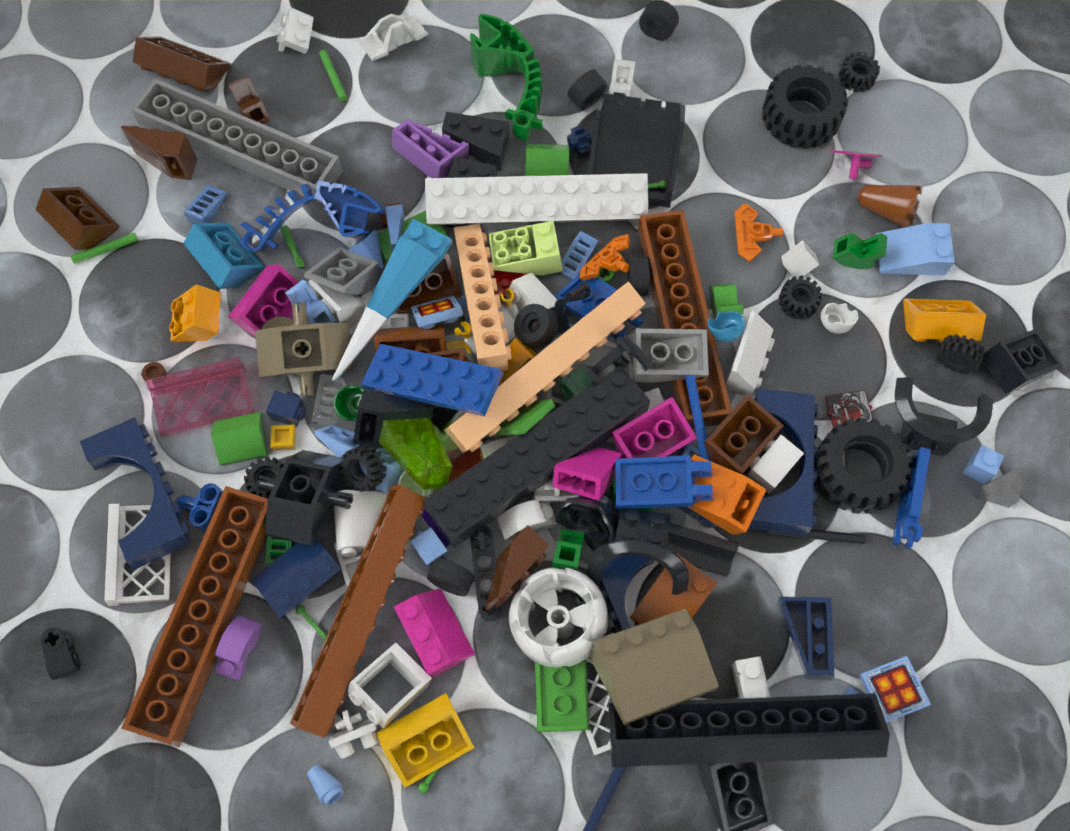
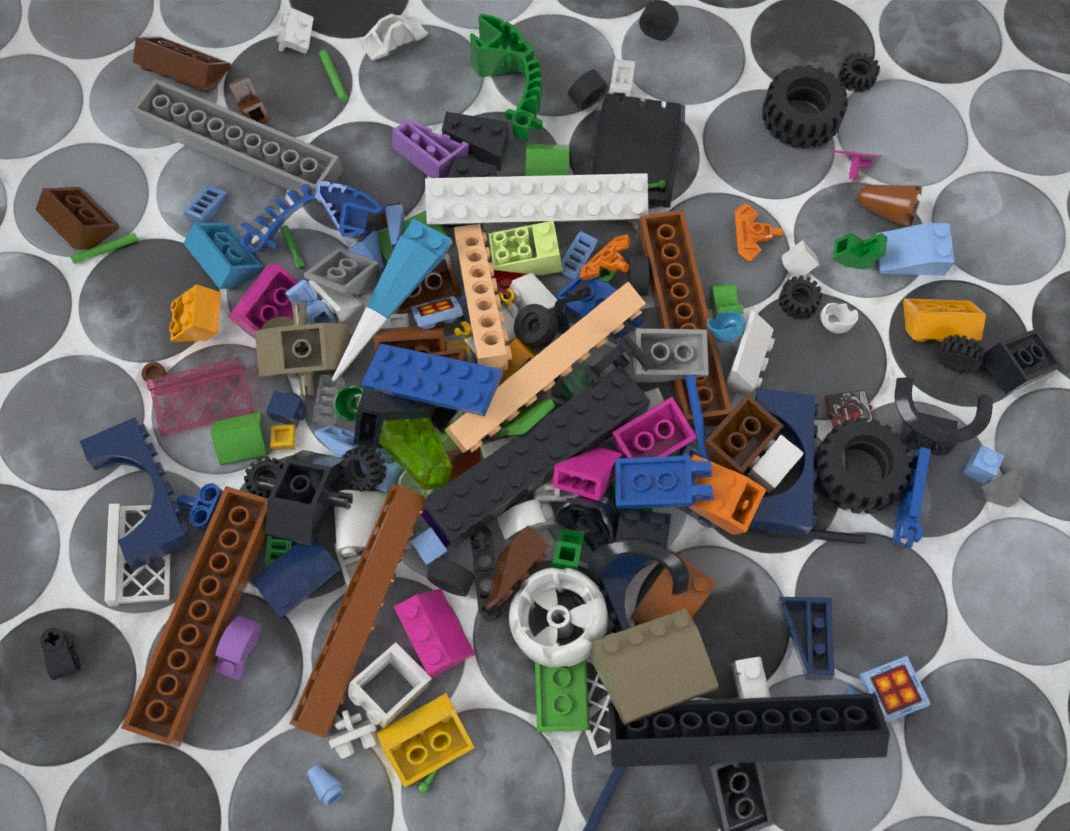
(164, 150): reddish brown slope -> none
(300, 610): bright green hinge -> none
(579, 139): dark blue gear -> none
(702, 549): black panel -> none

